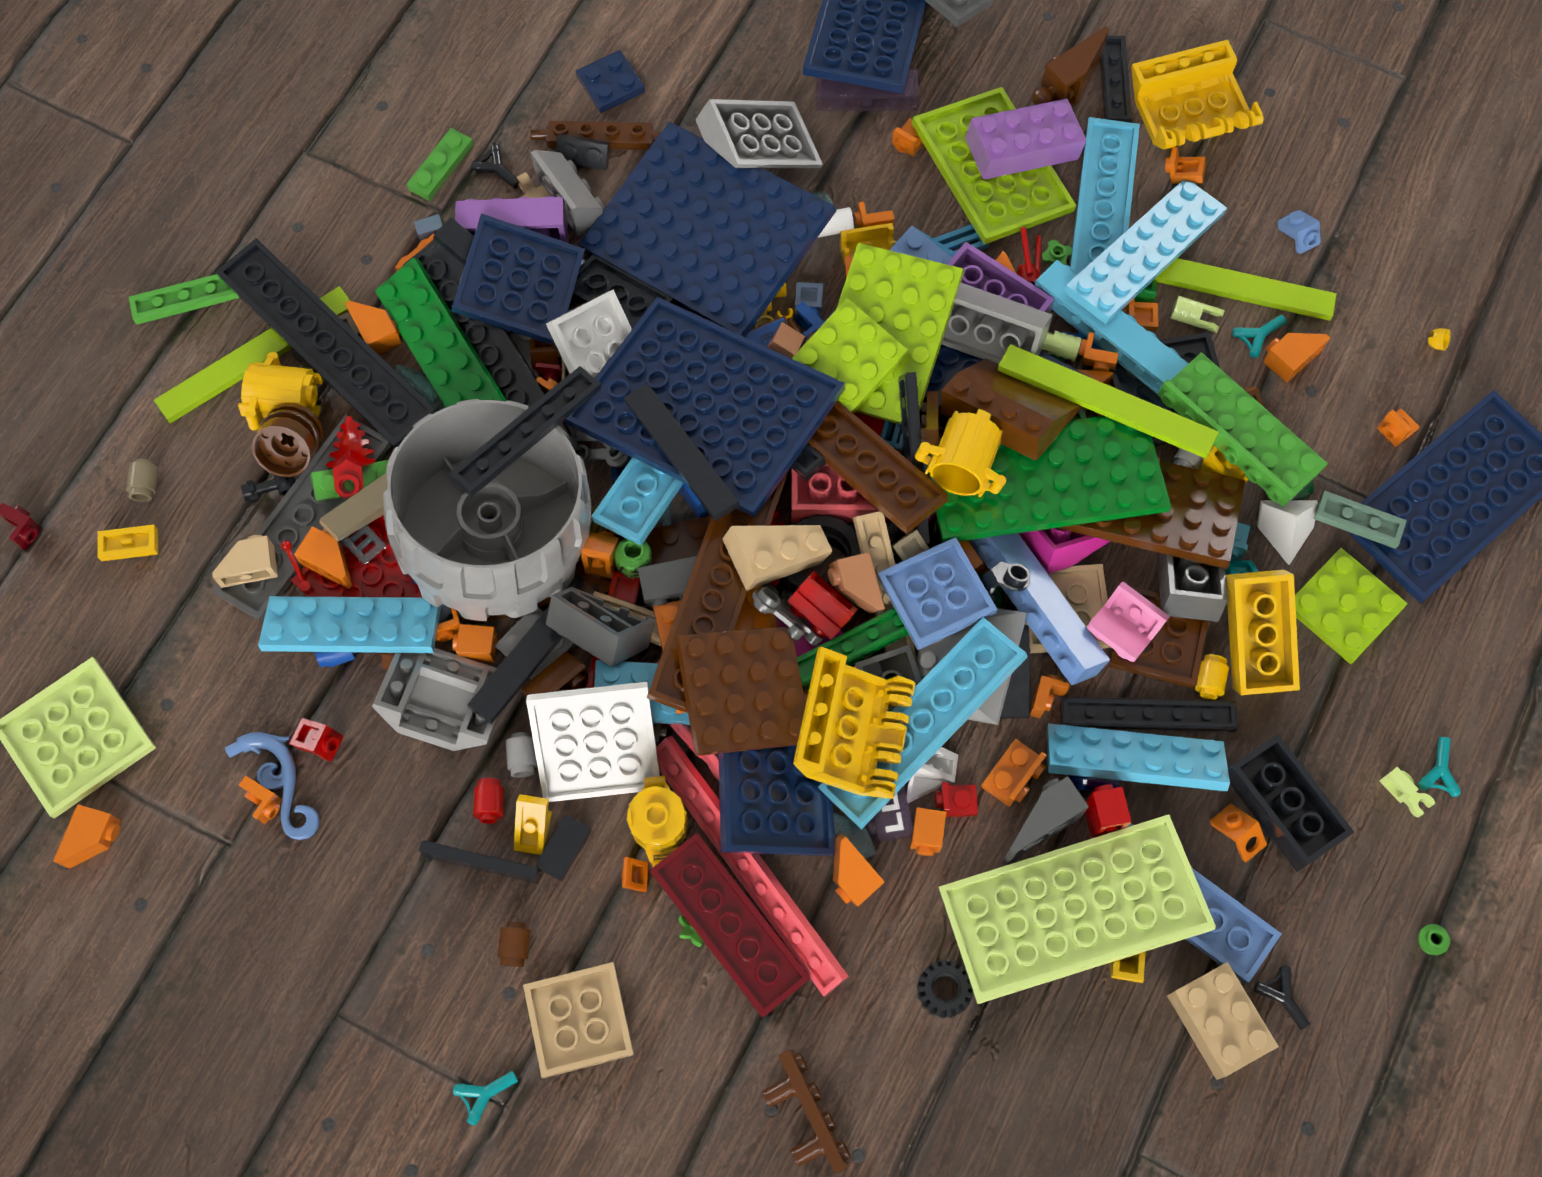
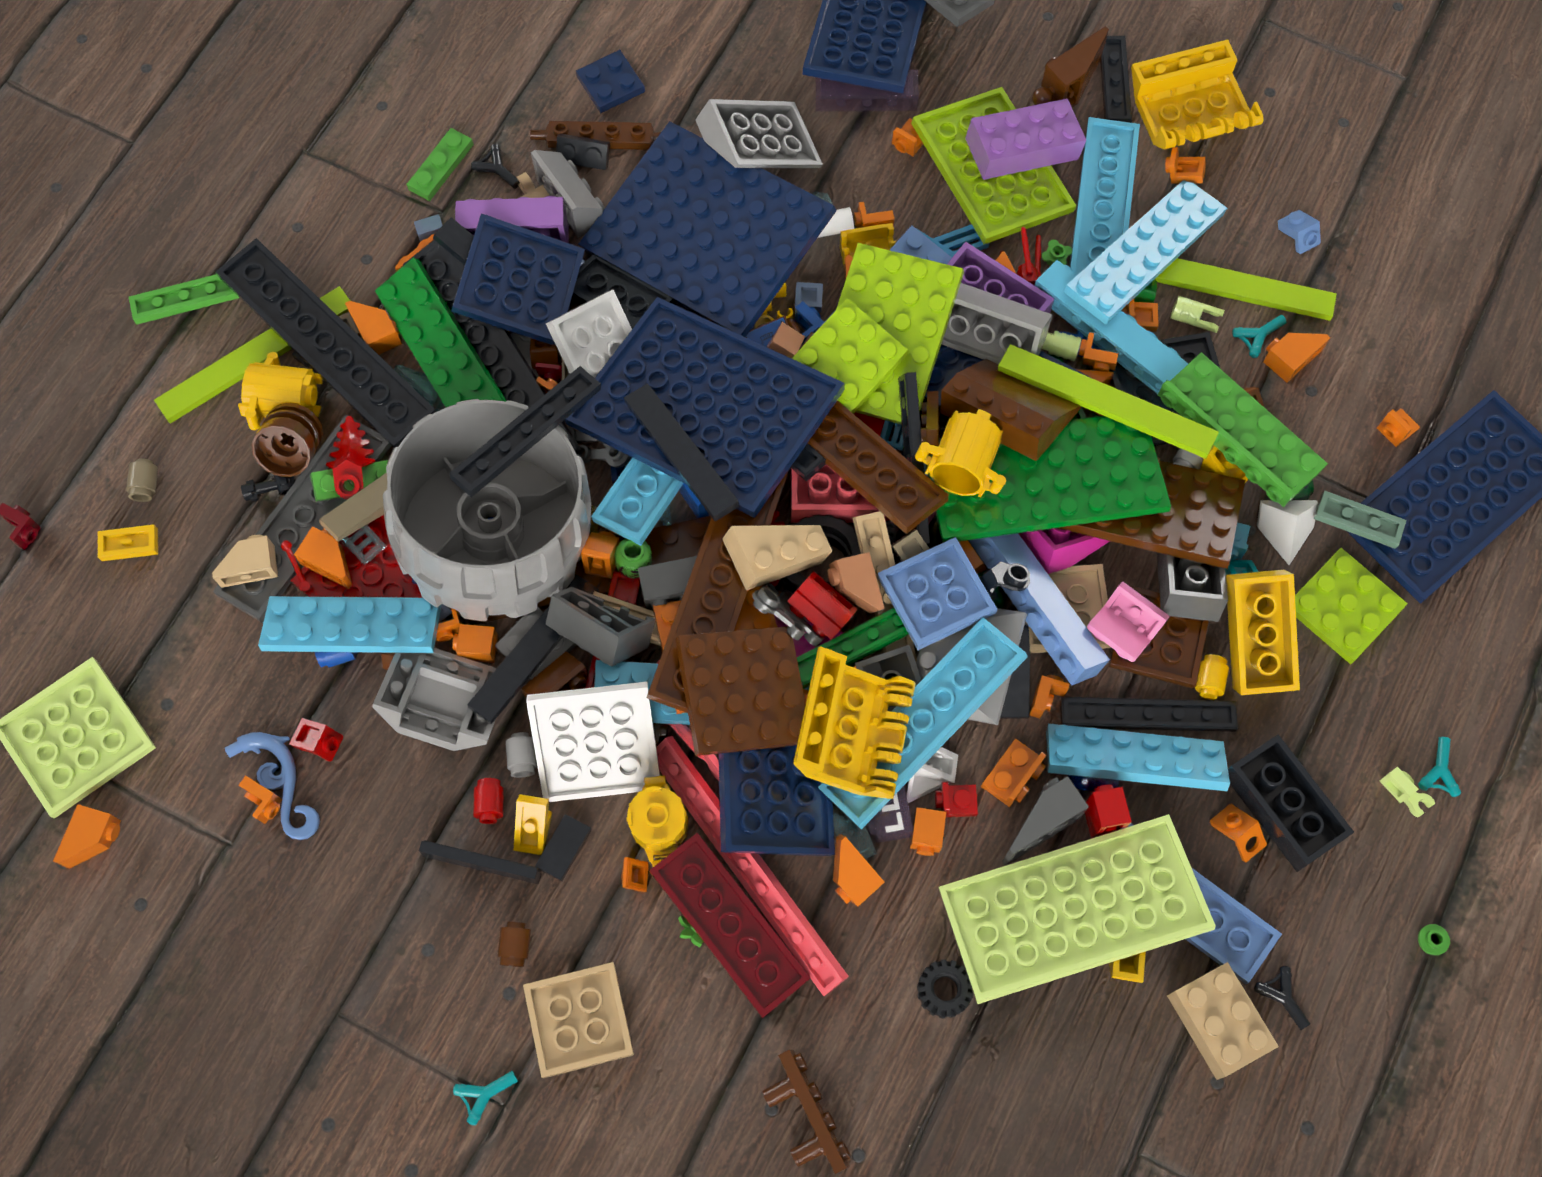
(1439, 338): yellow hinge -> none

